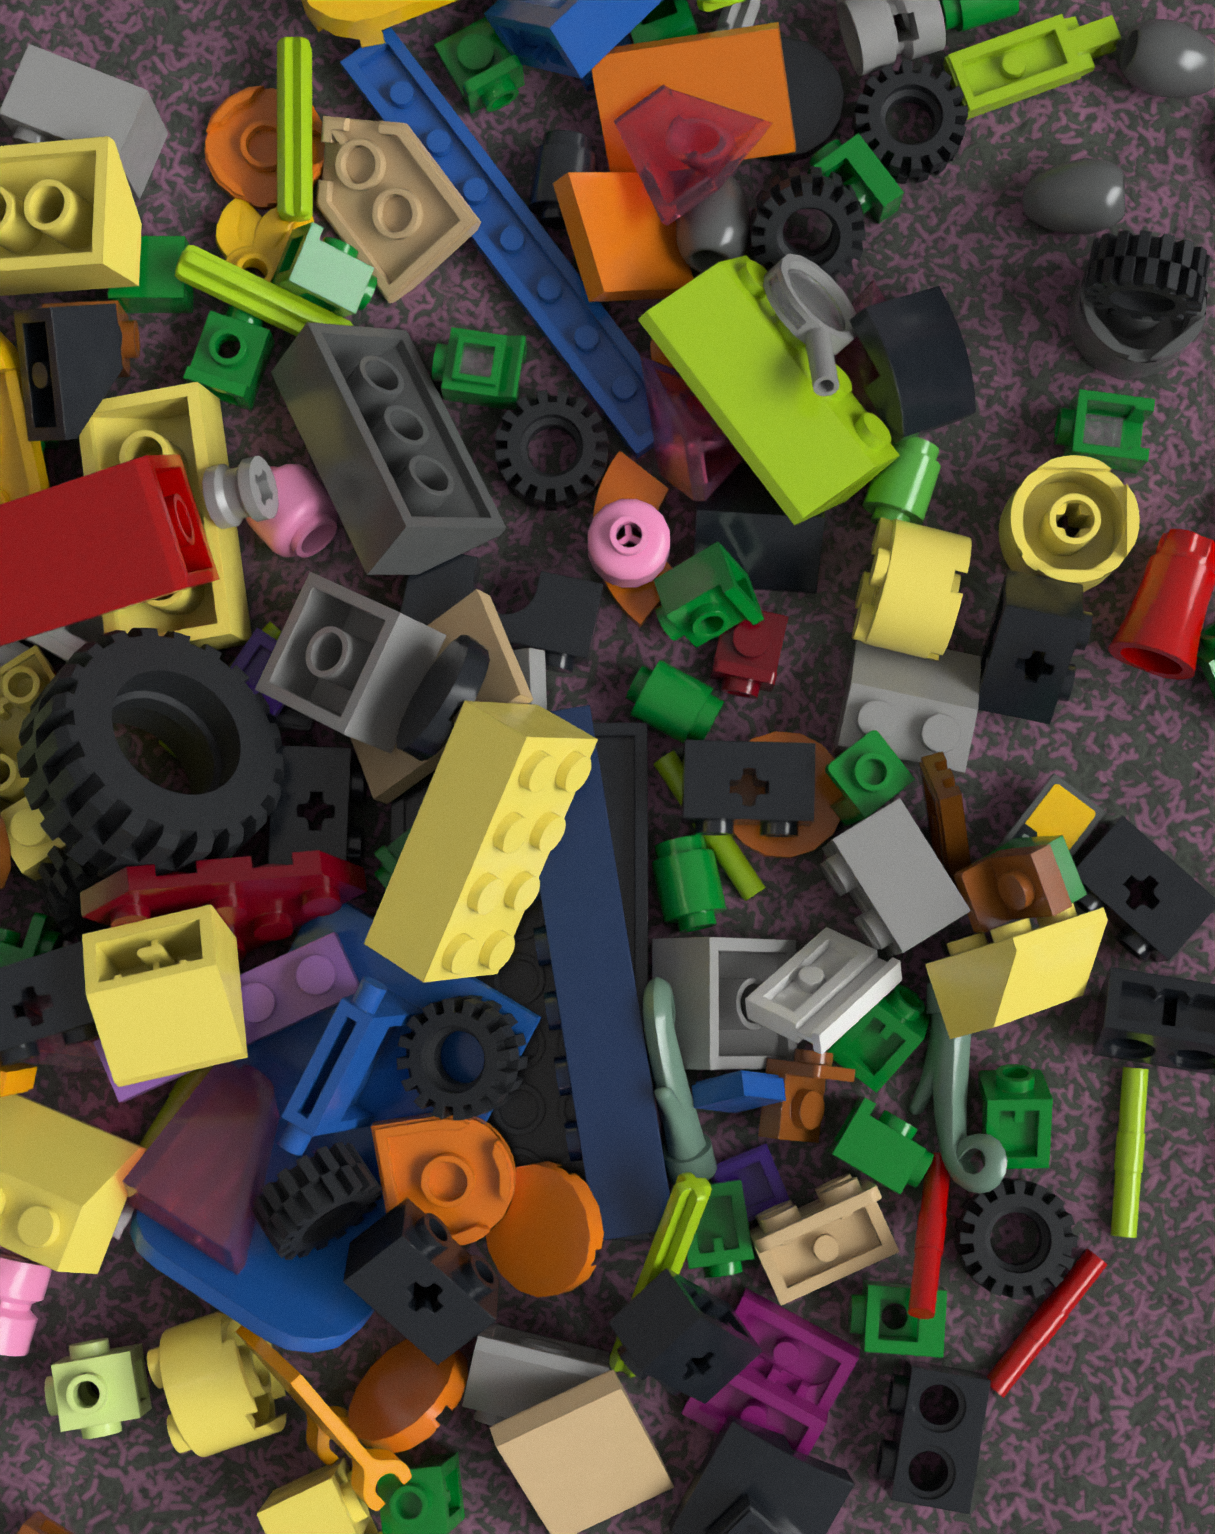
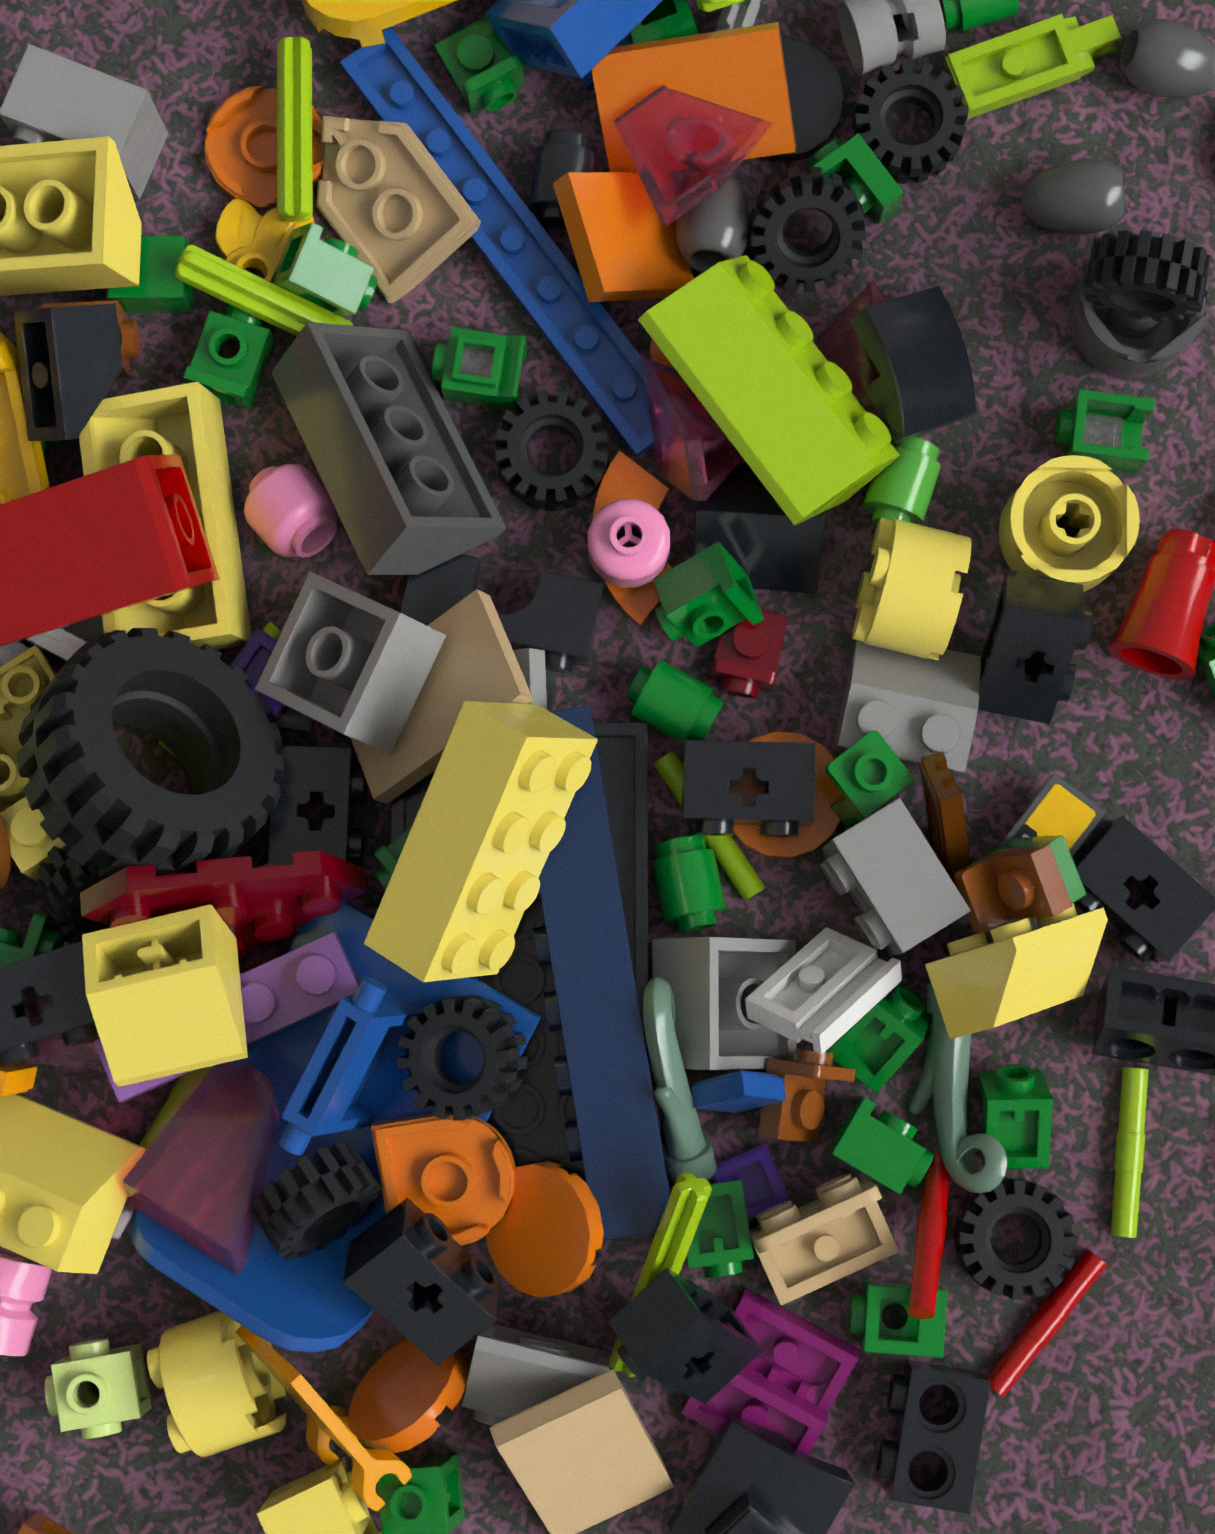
(240, 492): light grey wheel -> none
(448, 683): black tile -> none
(814, 312): light grey piece -> none

